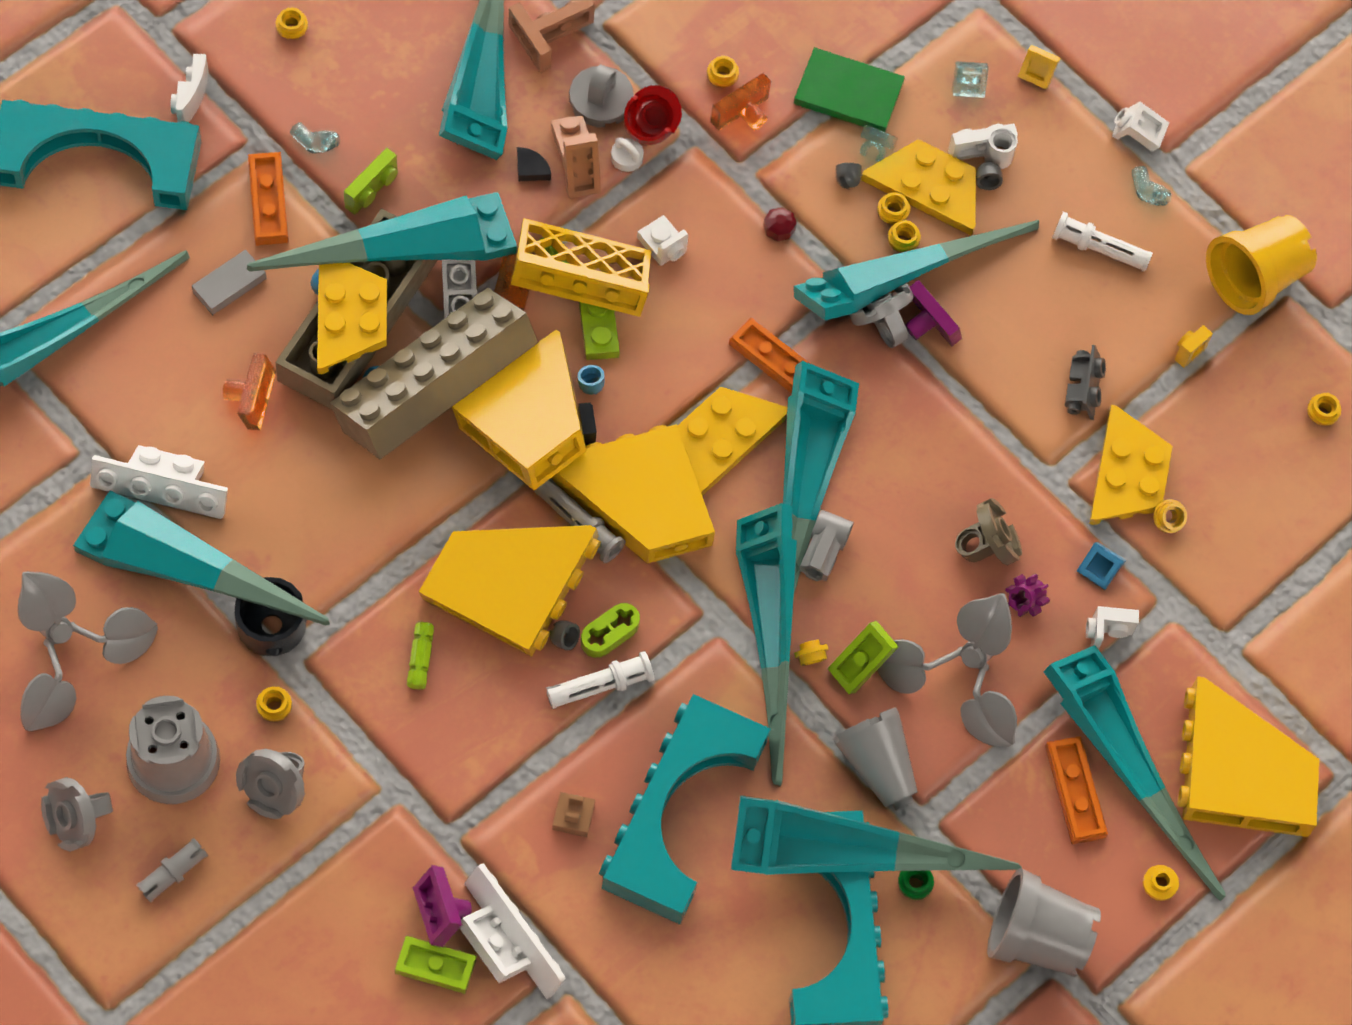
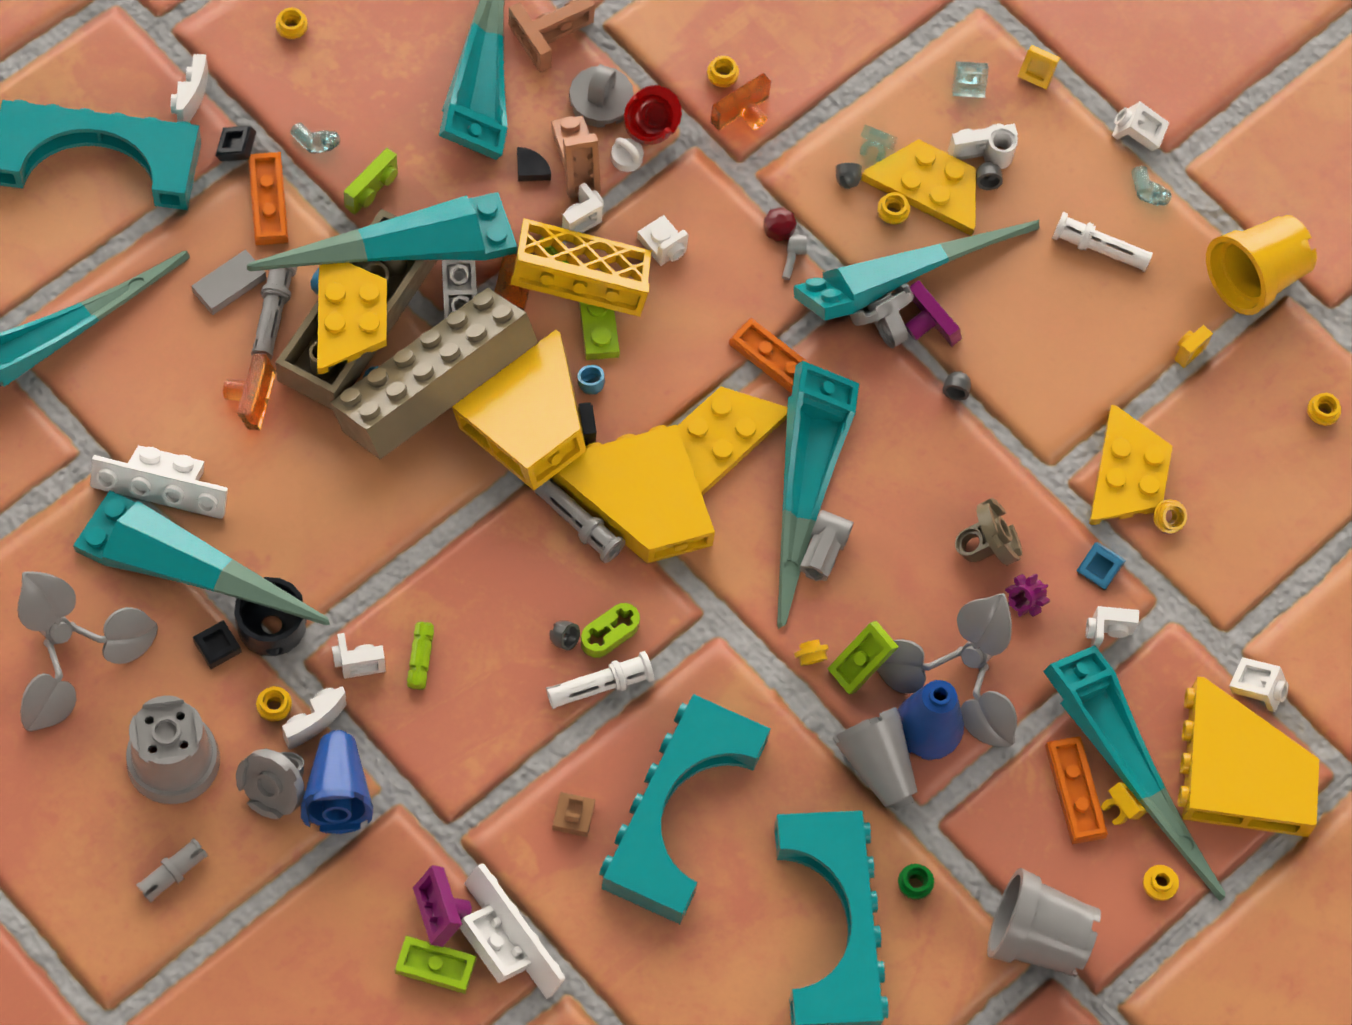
(72, 812): light grey tile -> none
(217, 644): none -> black tile
(236, 143): none -> black tile
(275, 295): none -> light grey pin
(324, 710): none -> white slope
(337, 787): none -> blue cone
(358, 662): none -> white bracket
(510, 579): yellow slope -> none
(586, 213): none -> white bracket
(768, 572): teal plate -> none
(796, 246): none -> light grey hand
(797, 839): teal plate -> none
(849, 89): green tile -> none
(907, 229): yellow plate -> none
(932, 720): none -> blue cone
(957, 386): none -> dark grey hinge
(1086, 395): dark grey hinge -> none
(1127, 803): none -> yellow tile
(1260, 682): none -> white bracket

